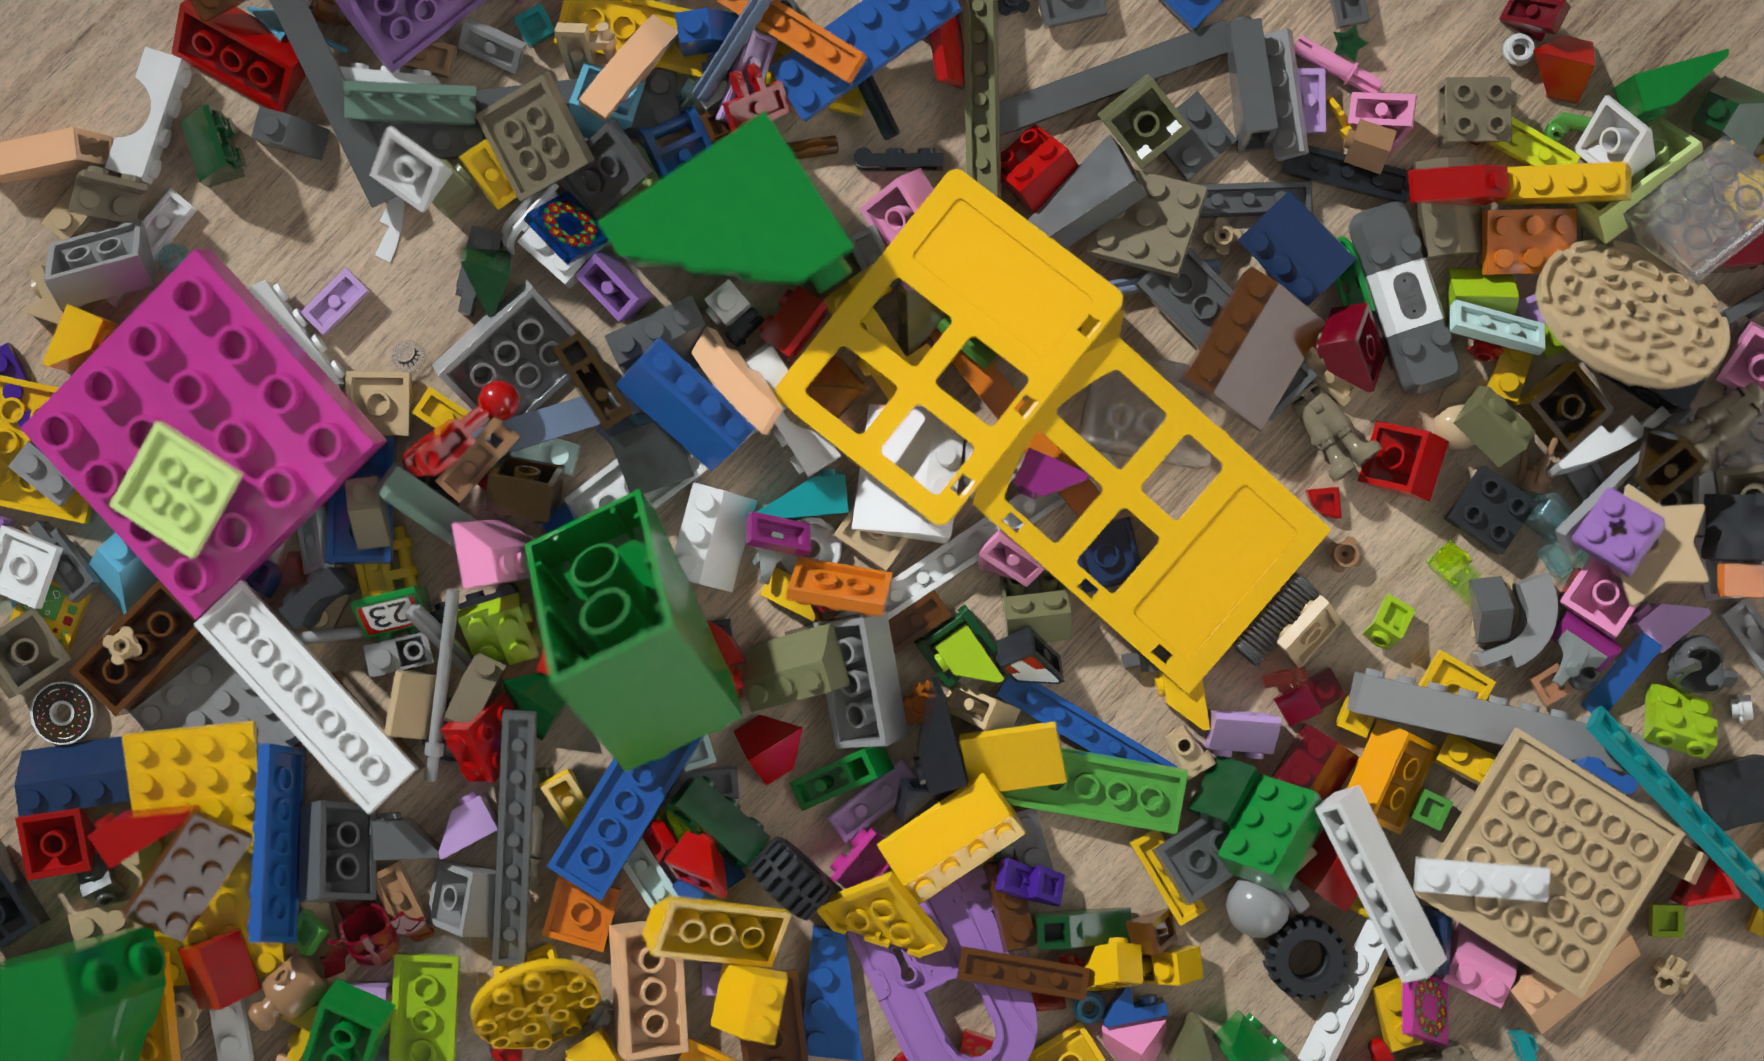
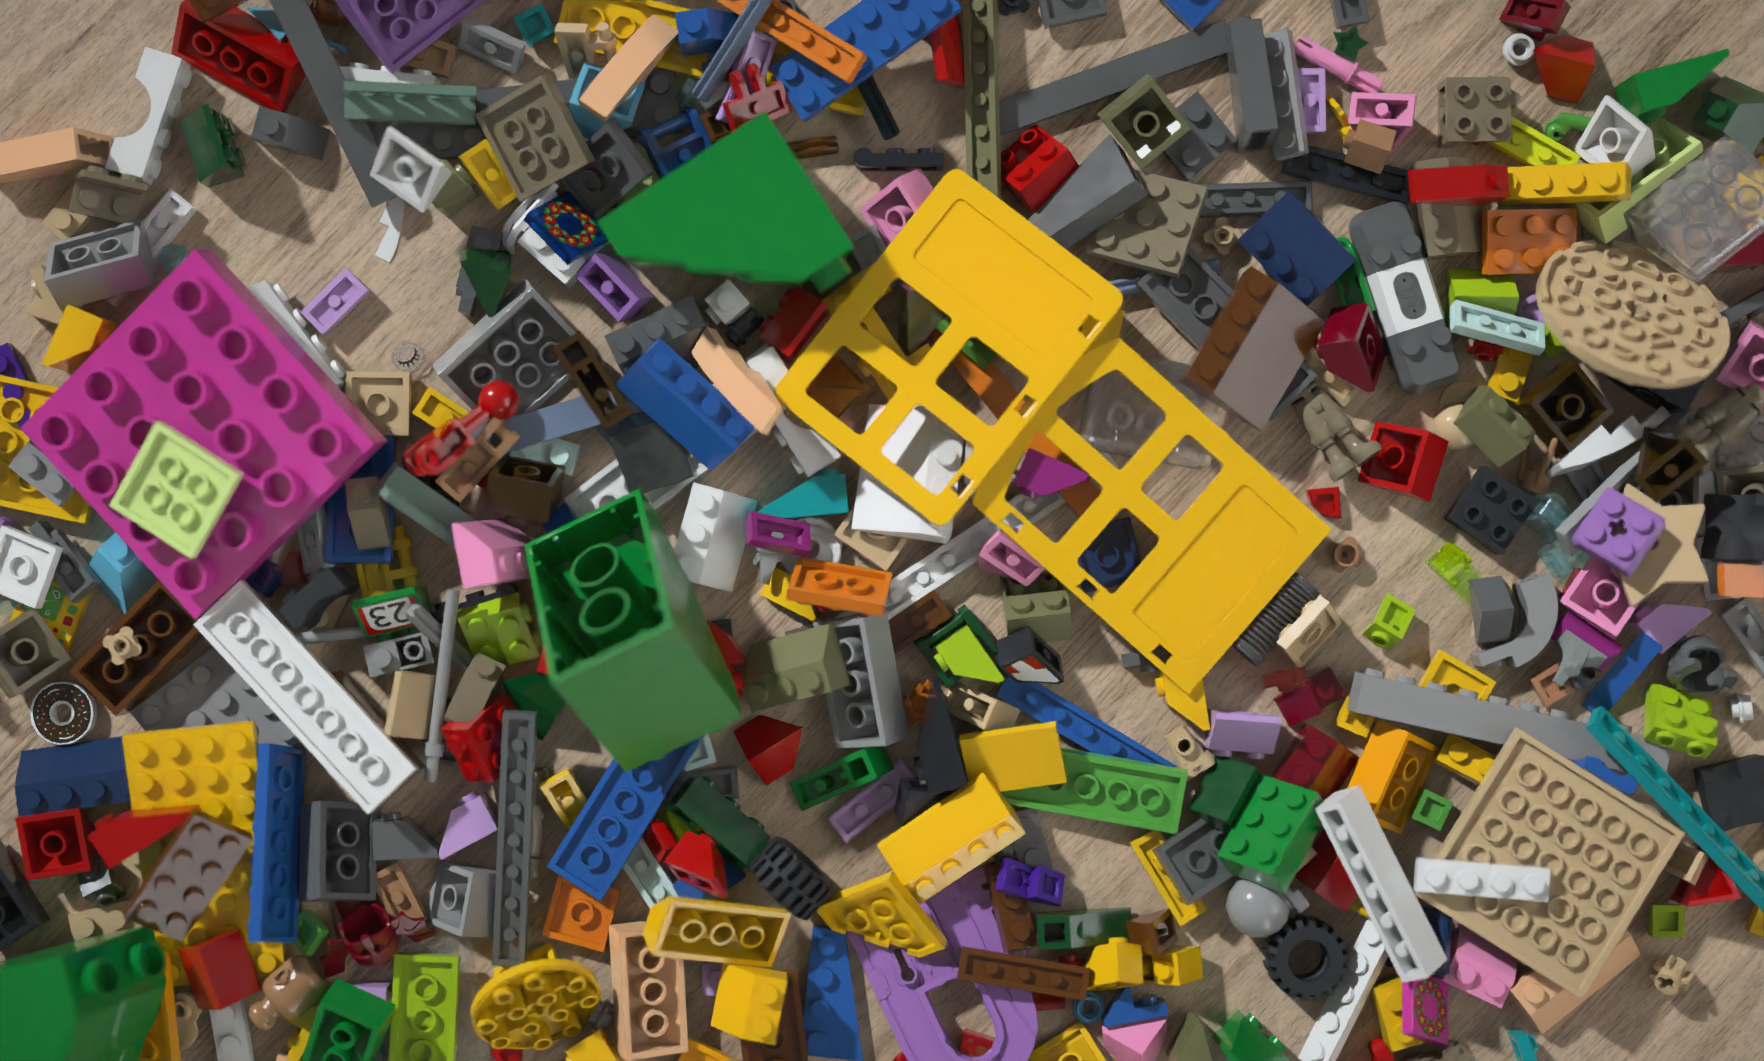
(862, 862): dark pink bracket -> none

